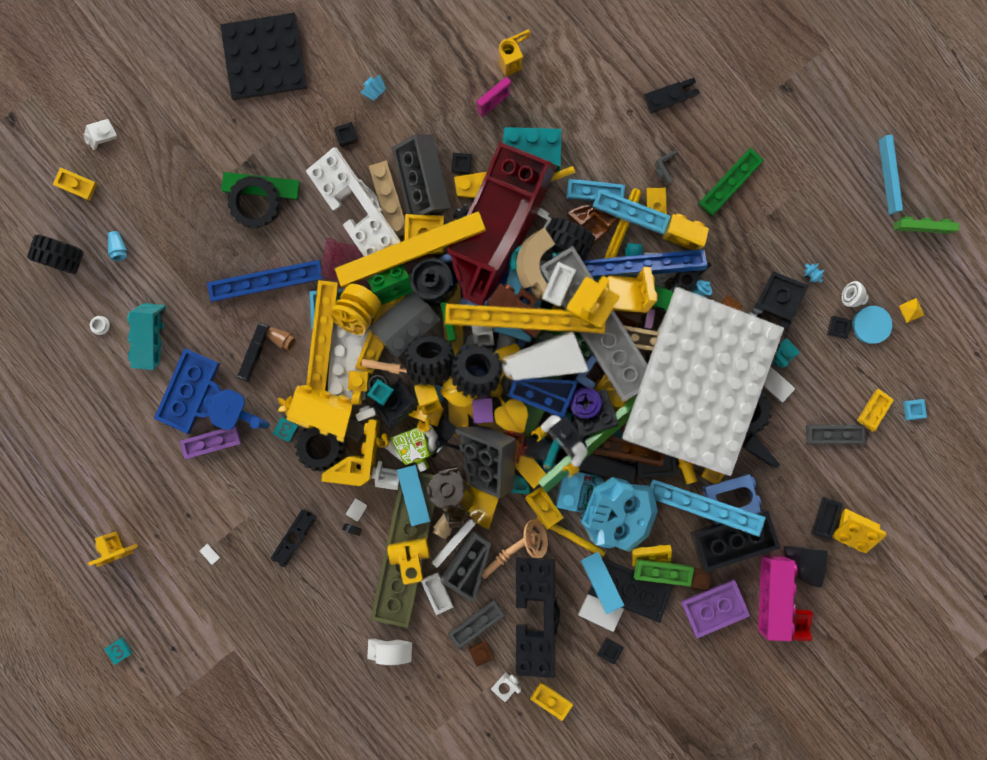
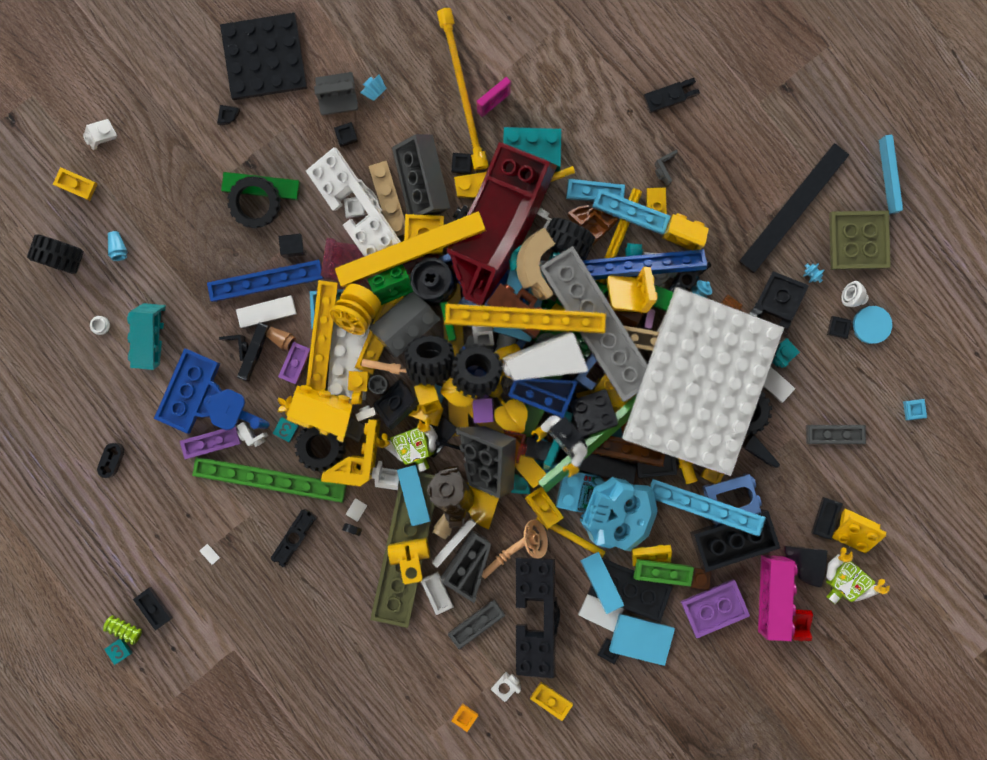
(106, 459): none -> black beam
(110, 549): yellow bracket -> none
(121, 629): none -> lime piece
(152, 608): none -> black plate
(227, 114): none -> black tile
(243, 345): none -> black bracket
(247, 434): none -> white bracket
(266, 311): none -> white tile
(268, 479): none -> bright green tile
(291, 245): none -> black panel
(295, 363): none -> medium lavender plate
(336, 93): none -> dark grey bracket
(353, 208): none -> white tile
(380, 392): teal tile -> none
(389, 652): white brick -> none
(446, 21): none -> yellow hose
(464, 717): none -> light orange plate
(481, 653): reddish brown plate -> none
(510, 54): yellow piece -> none
(558, 284): white tile -> none
(578, 398): dark purple gear -> none
(593, 301): yellow bracket -> none
(641, 639): none -> medium azure tile
(730, 182): green tile -> none
(793, 208): none -> black tile
(850, 581): none -> torso
(859, 240): none -> olive plate
(875, 410): yellow plate -> none
(911, 310): yellow slope -> none
(926, 225): bright green plate -> none

